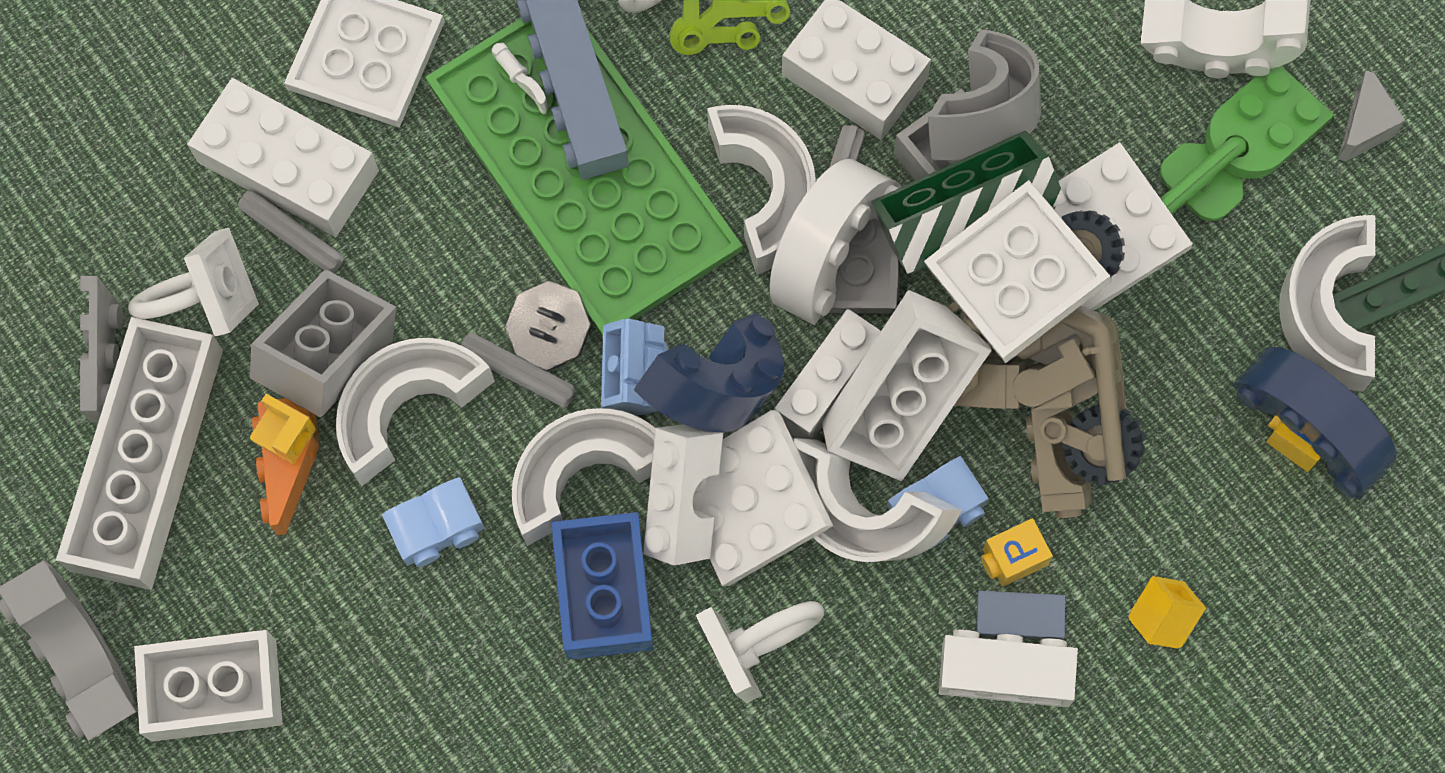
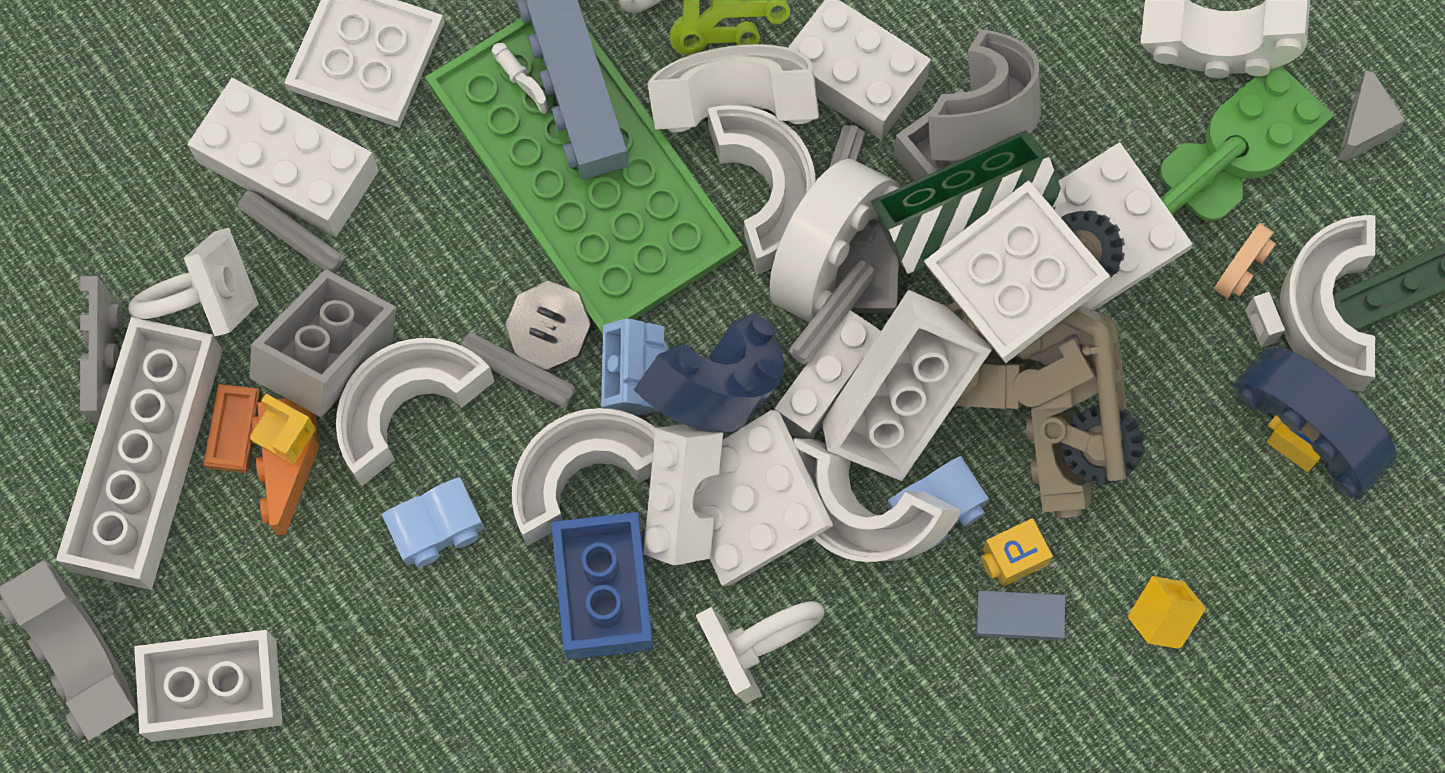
(230, 430): none -> orange tile
(734, 75): none -> white brick
(832, 312): none -> light grey axle
(1008, 669): white brick -> none
(1236, 275): none -> light nougat plate
(1265, 319): none -> white tile

